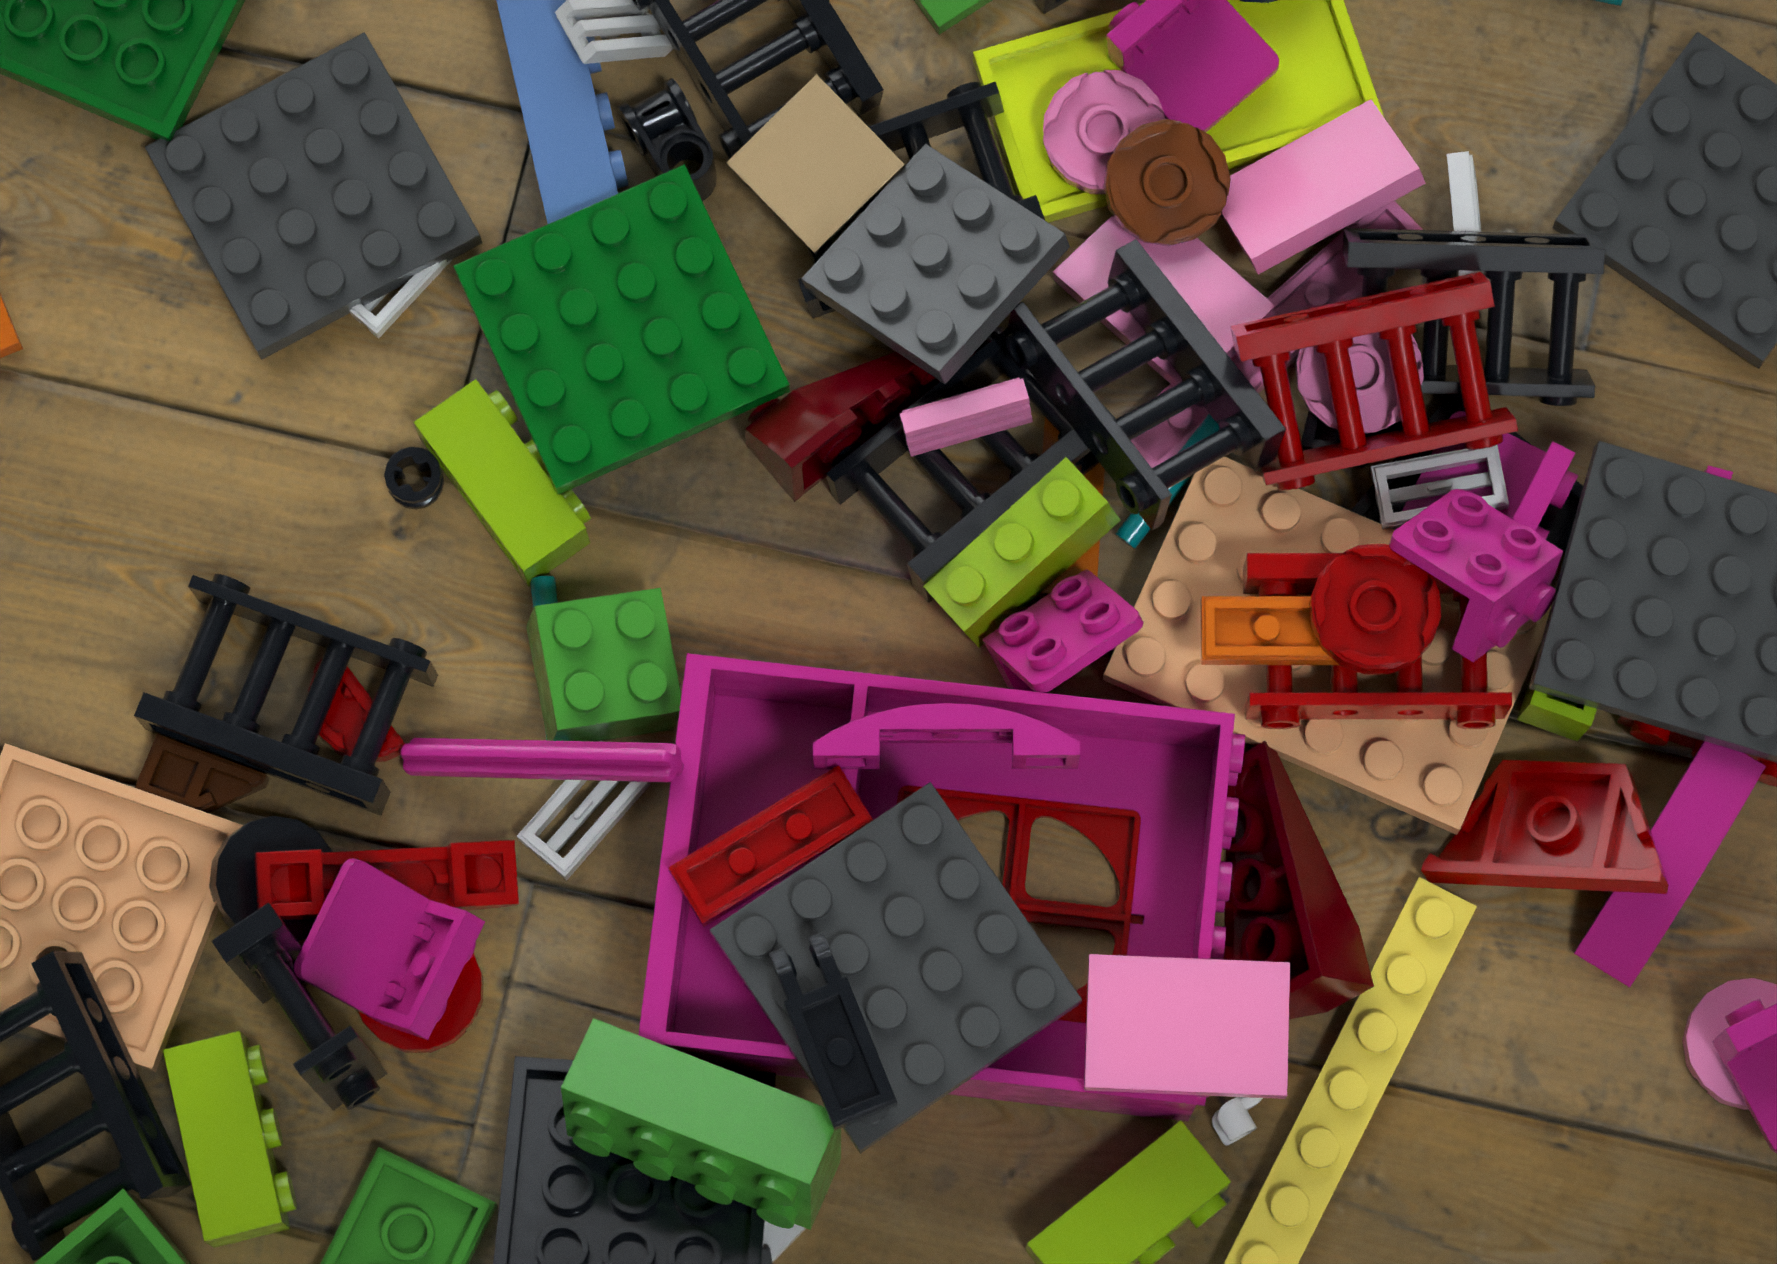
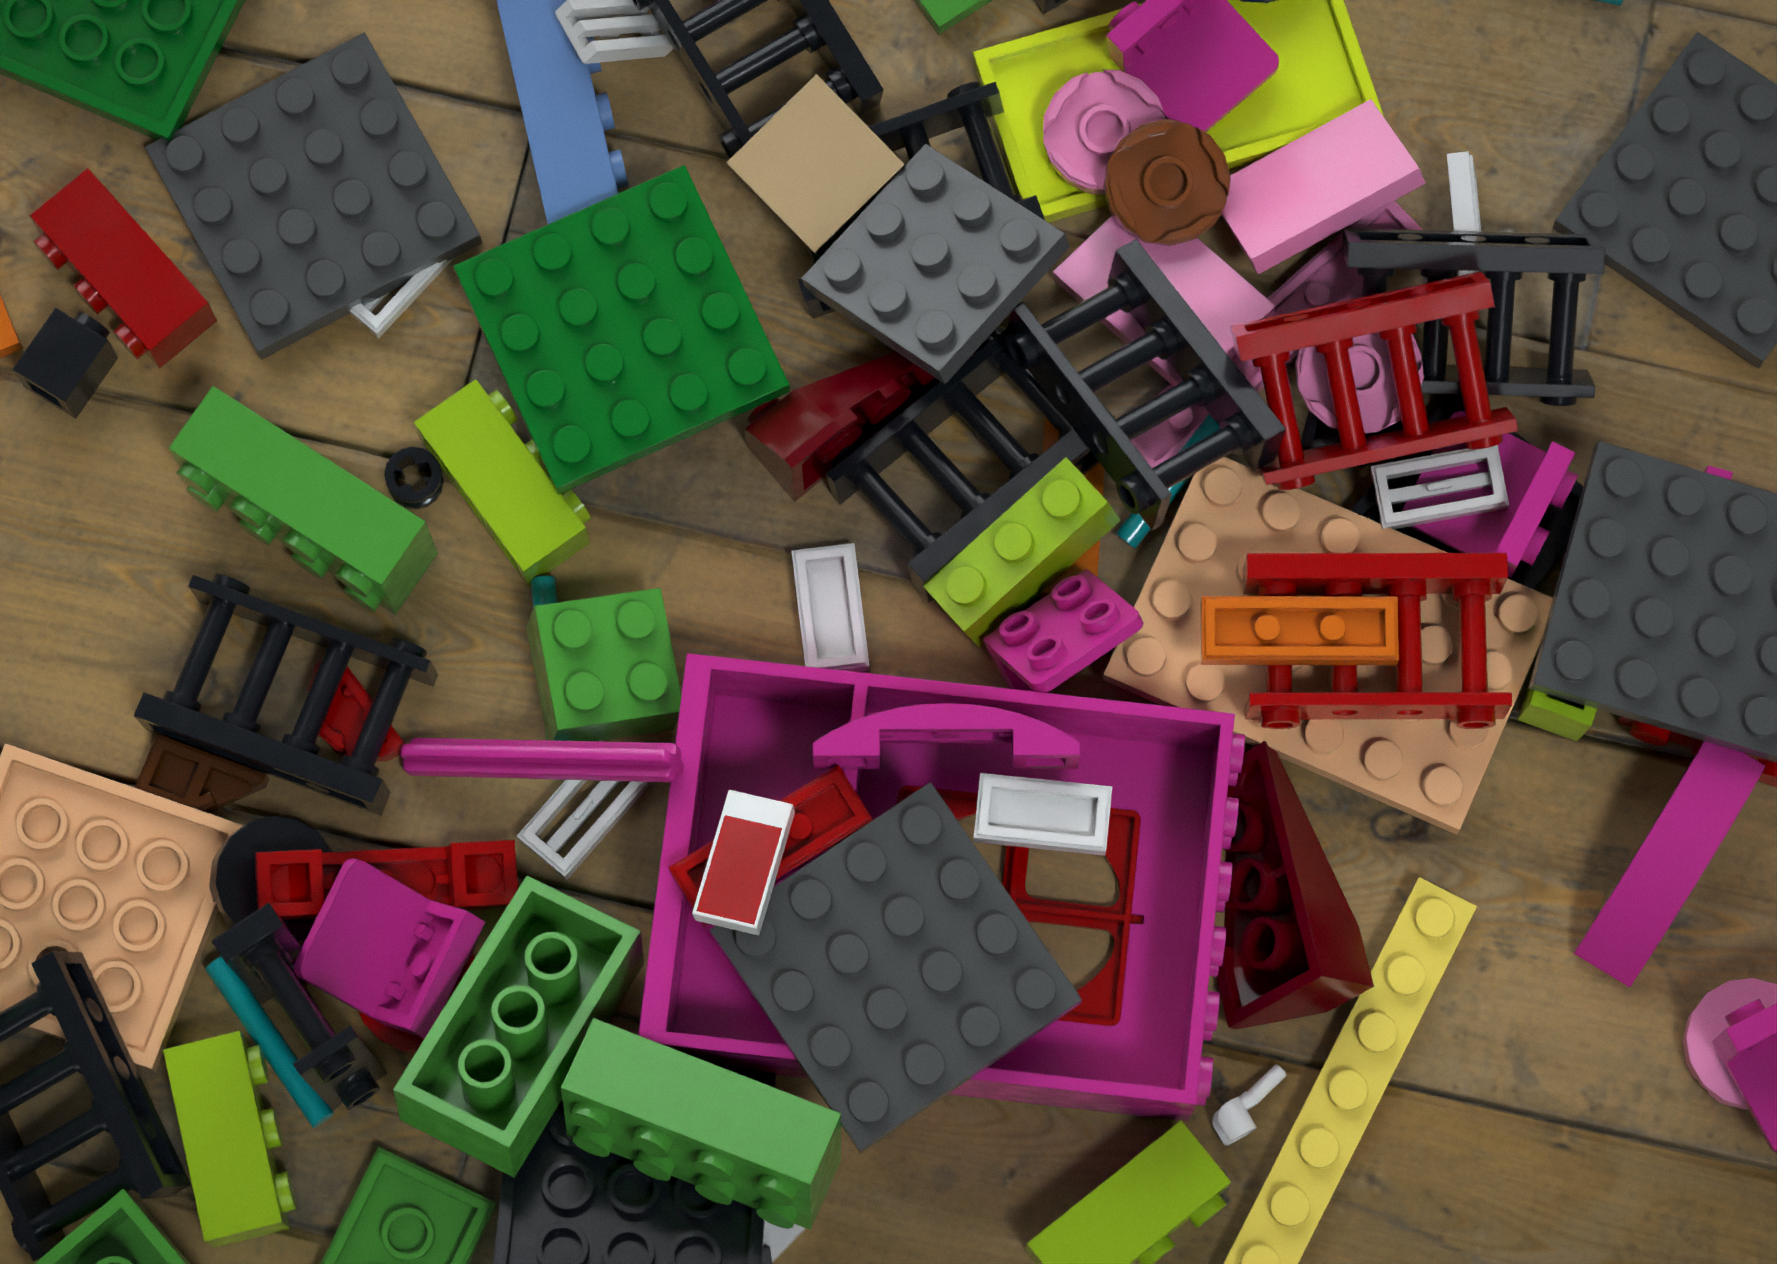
(67, 361): none -> black brick
(121, 270): none -> red brick
(272, 1043): none -> teal bar
(303, 501): none -> bright green brick
(515, 1025): none -> bright green brick
(668, 133): black piece -> none
(743, 862): none -> red tile
(830, 608): none -> white tile
(834, 1039): black hinge -> none
(966, 416): bright pink tile -> none
(1042, 814): none -> white tile
(1187, 1026): bright pink tile -> none
(1374, 610): red tile -> none
(1487, 559): dark pink bracket -> none
(1554, 831): red wing -> none

